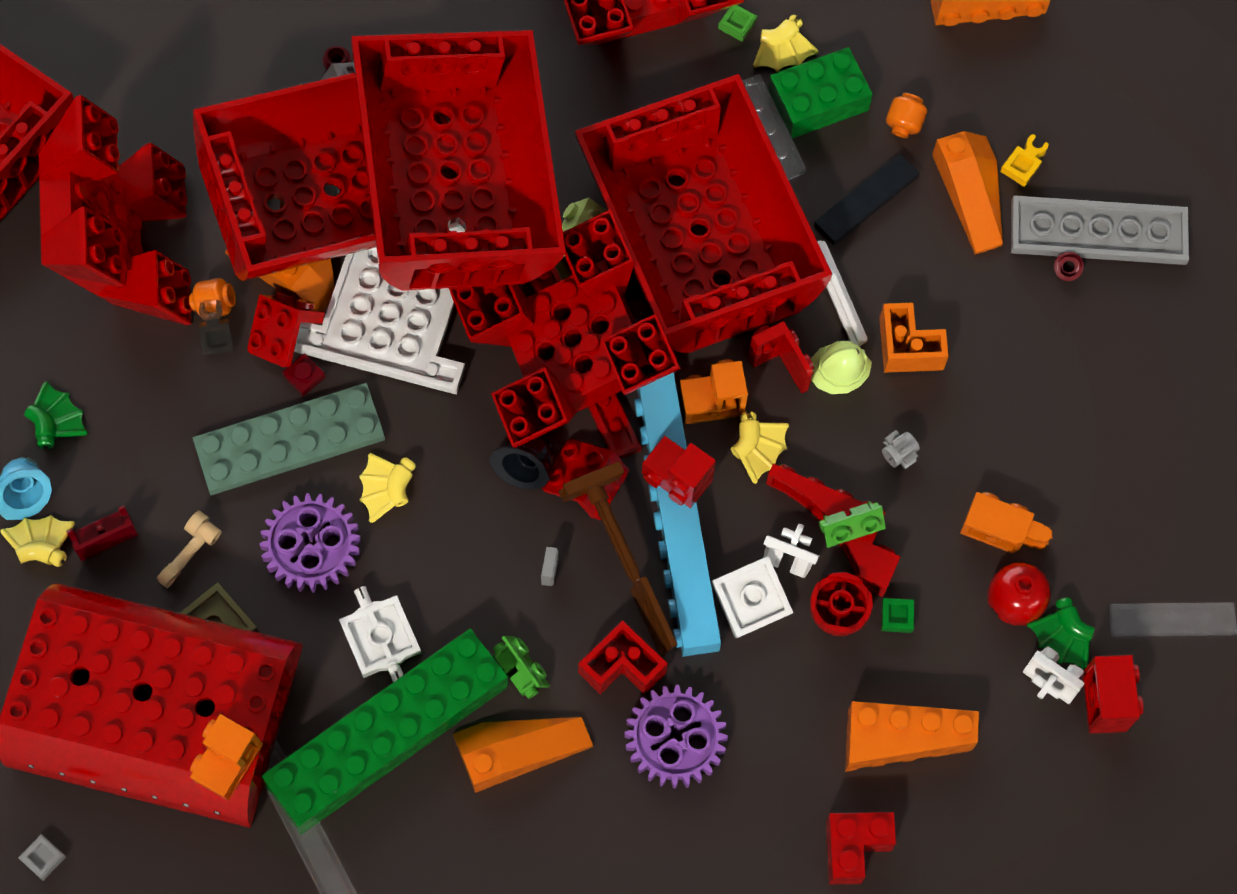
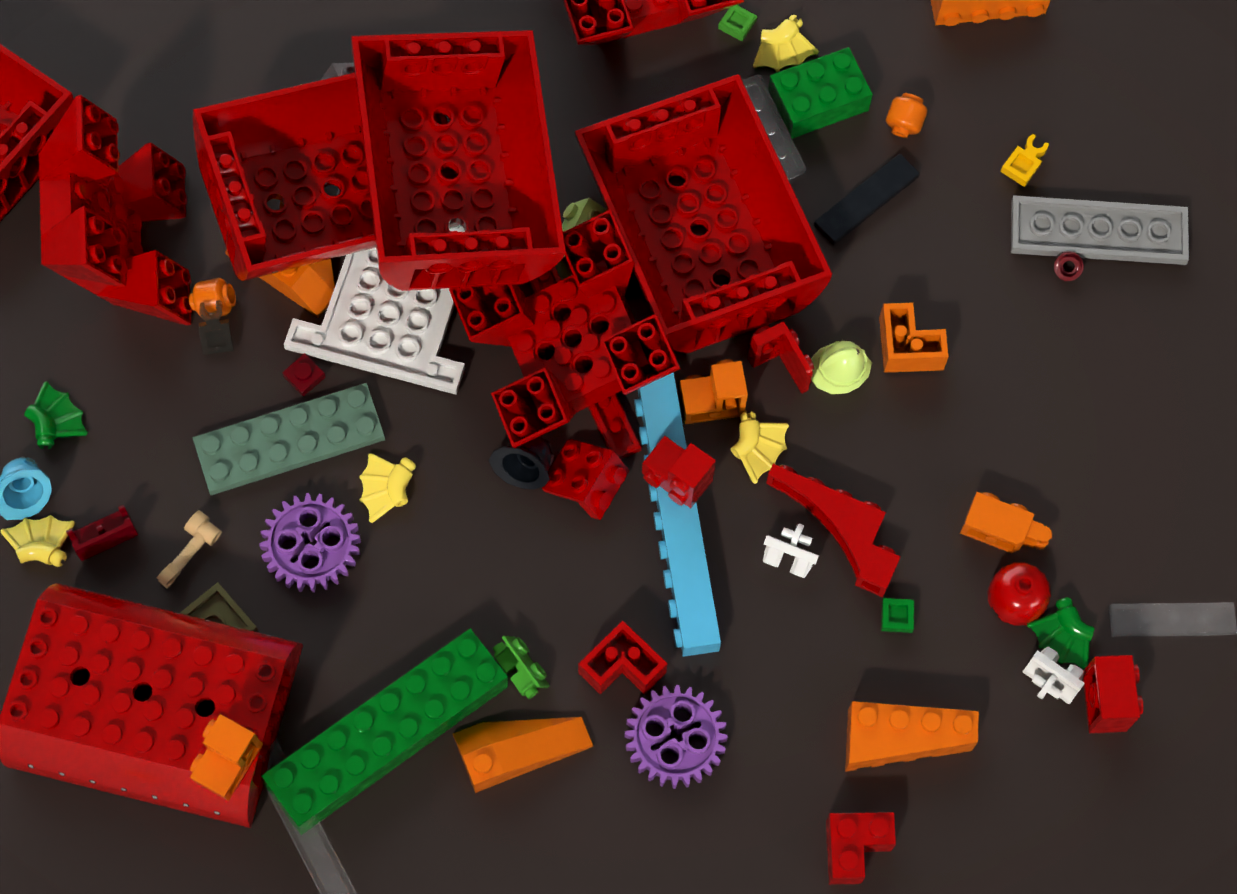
(42, 857): light grey tile -> none
(278, 325): red bracket -> none
(333, 53): dark red plate -> none
(379, 635): white plate -> none
(549, 566): light grey tile -> none
(645, 599): reddish brown piece -> none
(751, 597): white plate -> none
(840, 604): red cylinder -> none
(843, 302): white axle -> none
(862, 521): bright green hinge -> none
(900, 449): light grey gear -> none
(973, 185): orange wedge -> none

